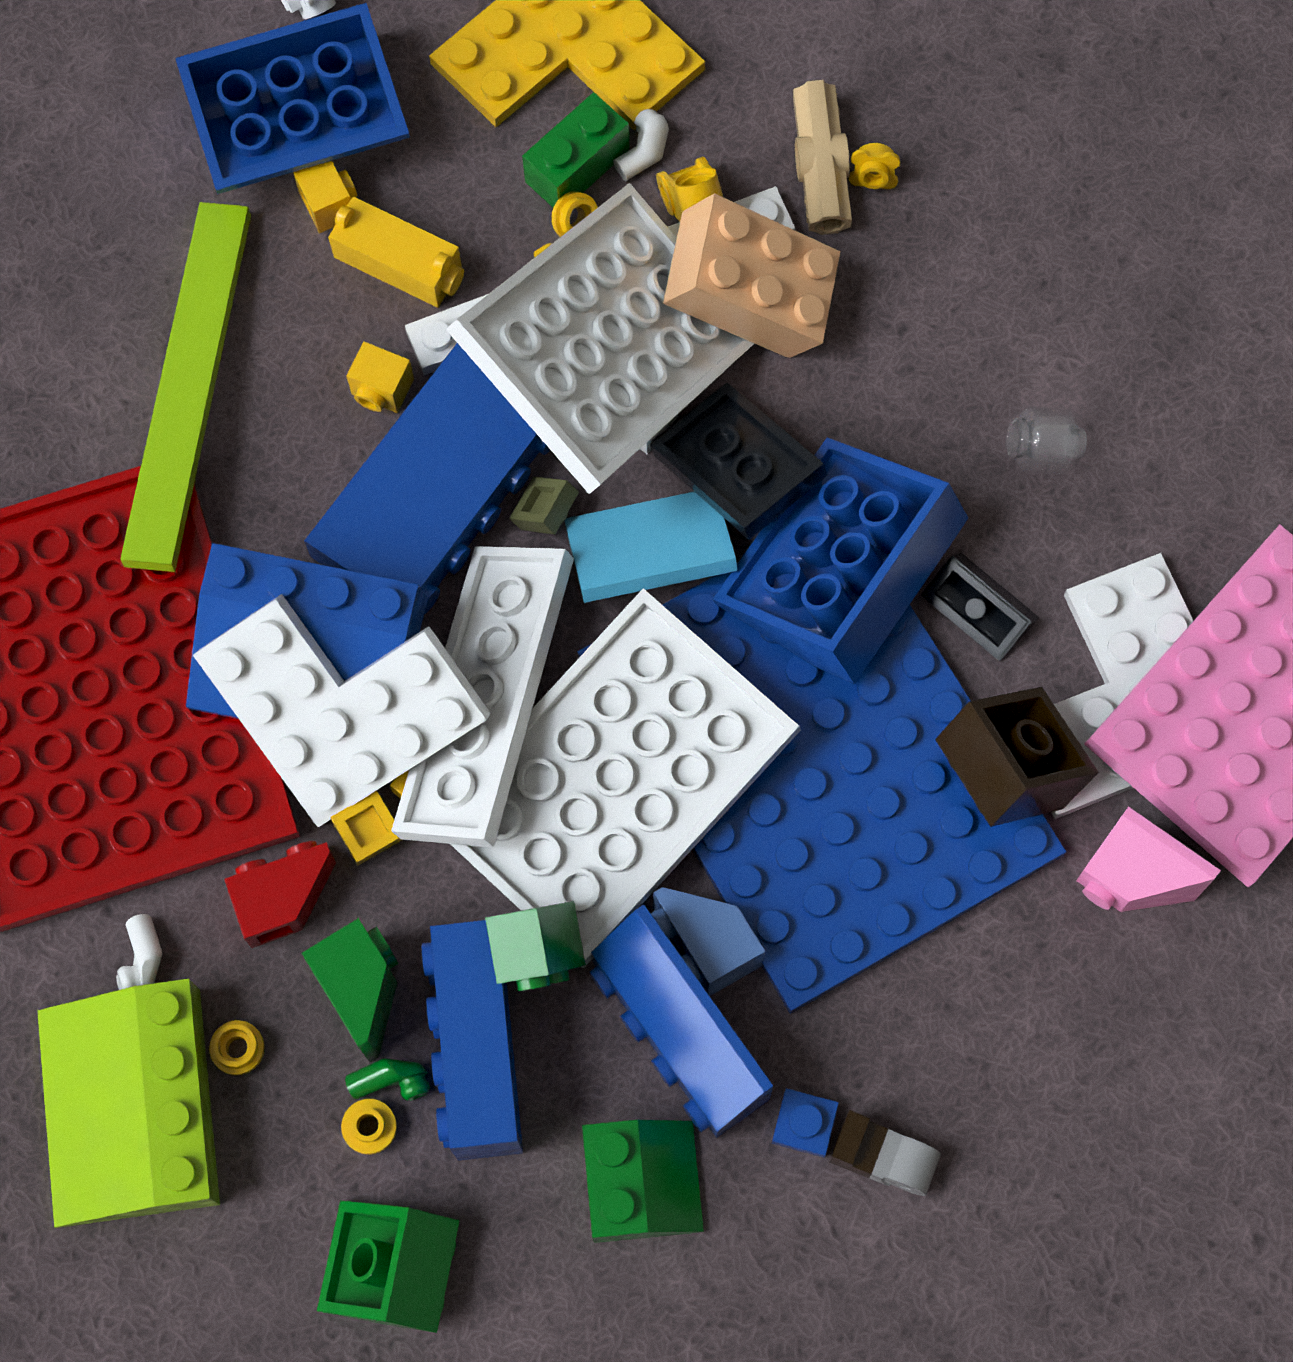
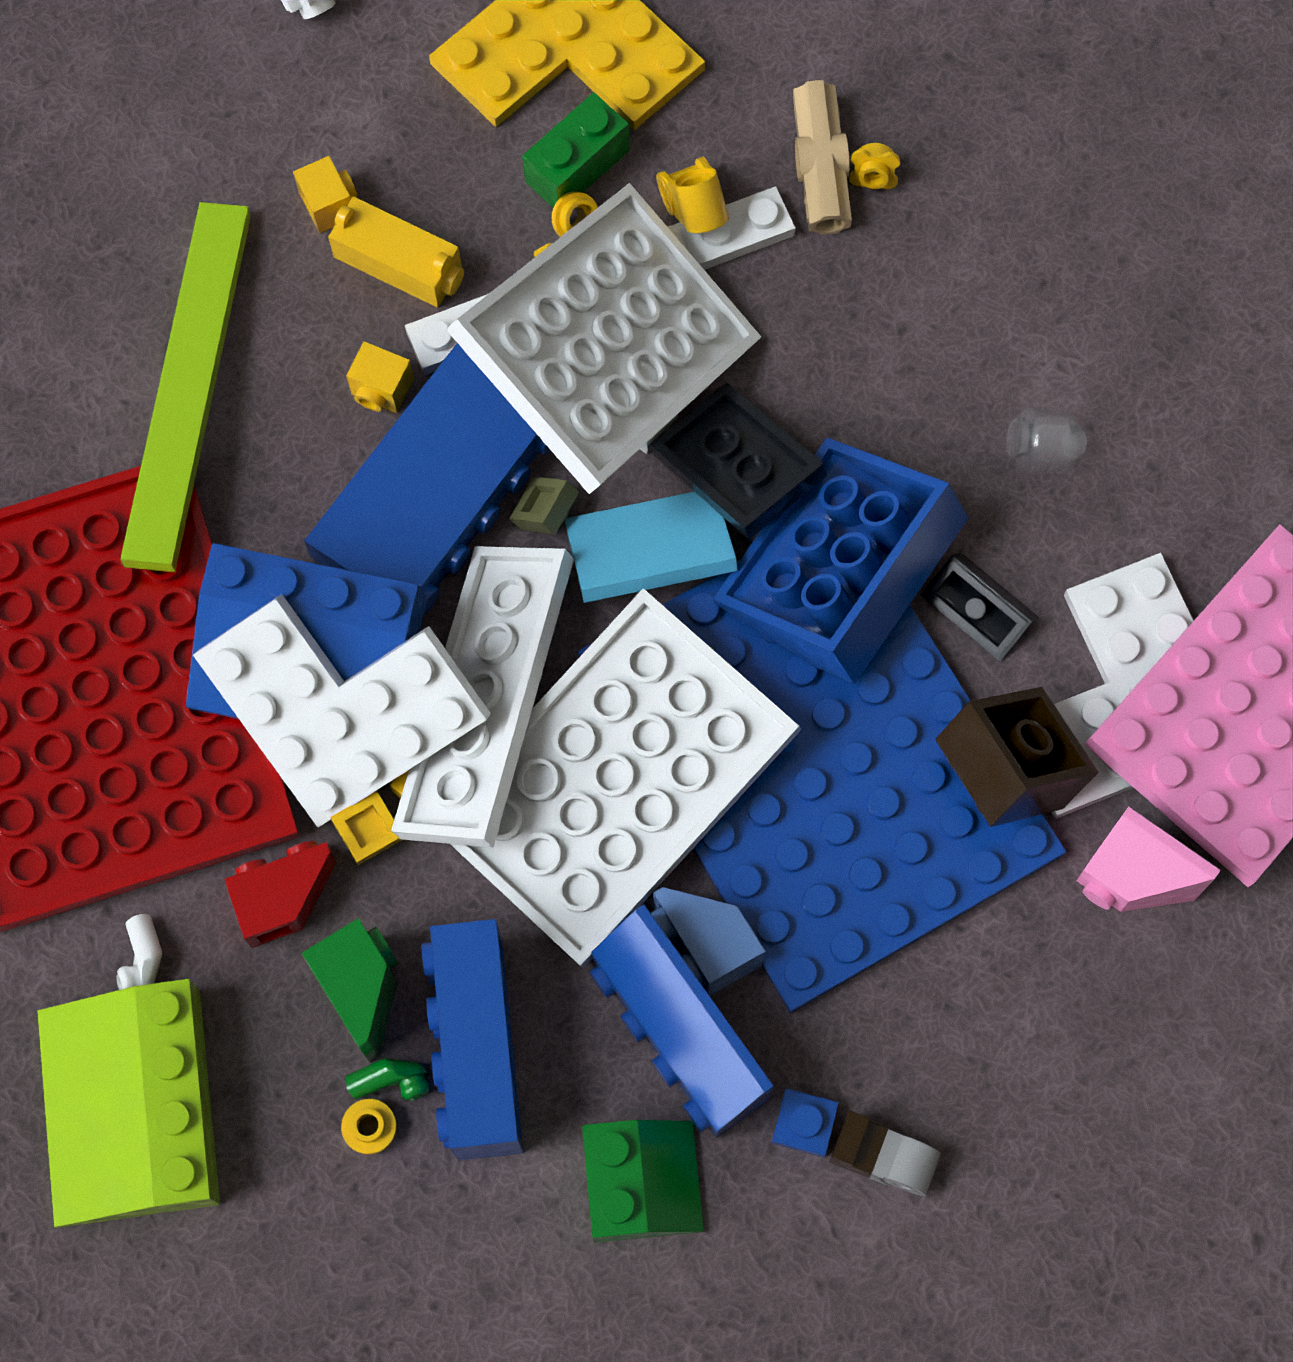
(222, 1039): yellow plate -> none
(292, 98): blue slope -> none
(388, 1265): green slope -> none
(535, 945): brick -> none
(650, 146): white arm -> none
(751, 276): light nougat brick -> none

